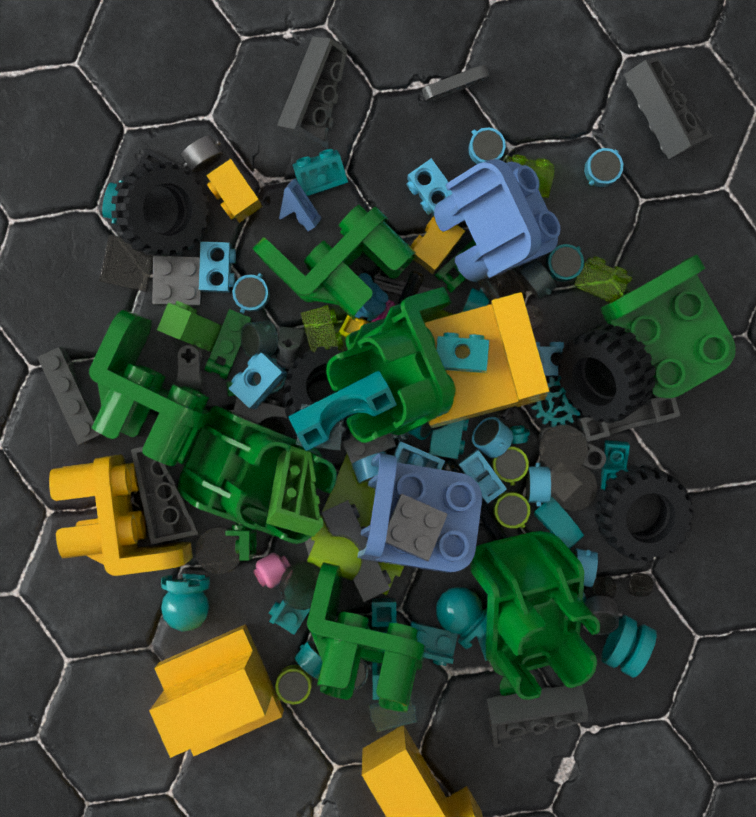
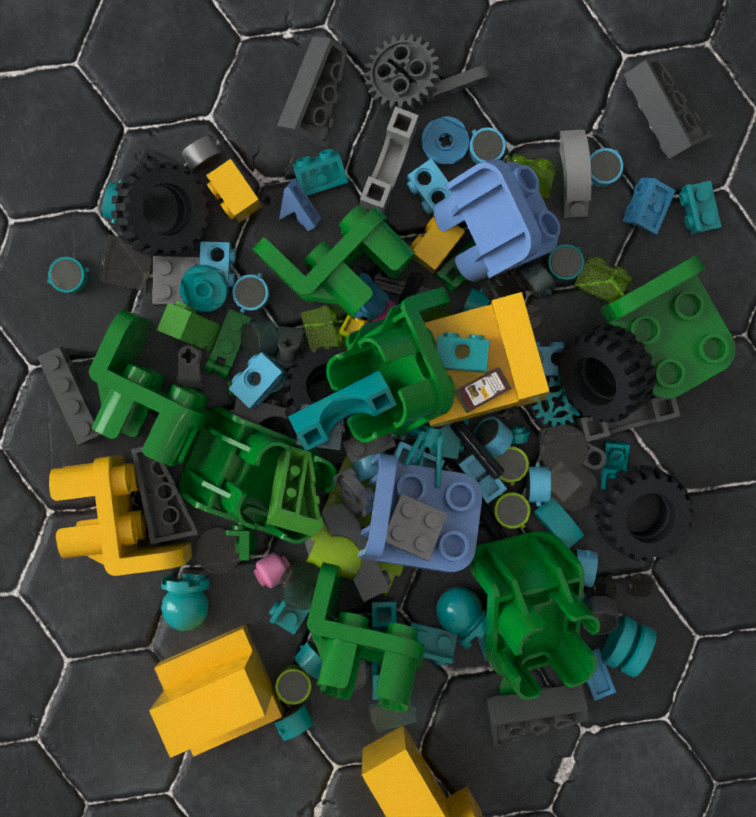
(68, 275): none -> piece
(203, 288): none -> teal tile
(293, 722): none -> teal piece
(353, 492): none -> dark grey plate
(396, 145): none -> light grey arch
(419, 56): none -> dark grey gear
(428, 438): none -> teal plant
(440, 128): none -> dark azure plate
(477, 449): none -> black axle
(483, 390): none -> tile
(577, 173): none -> light grey arch
(600, 683): none -> dark azure tile
(649, 204): none -> dark azure bracket
(700, 207): none -> teal bracket

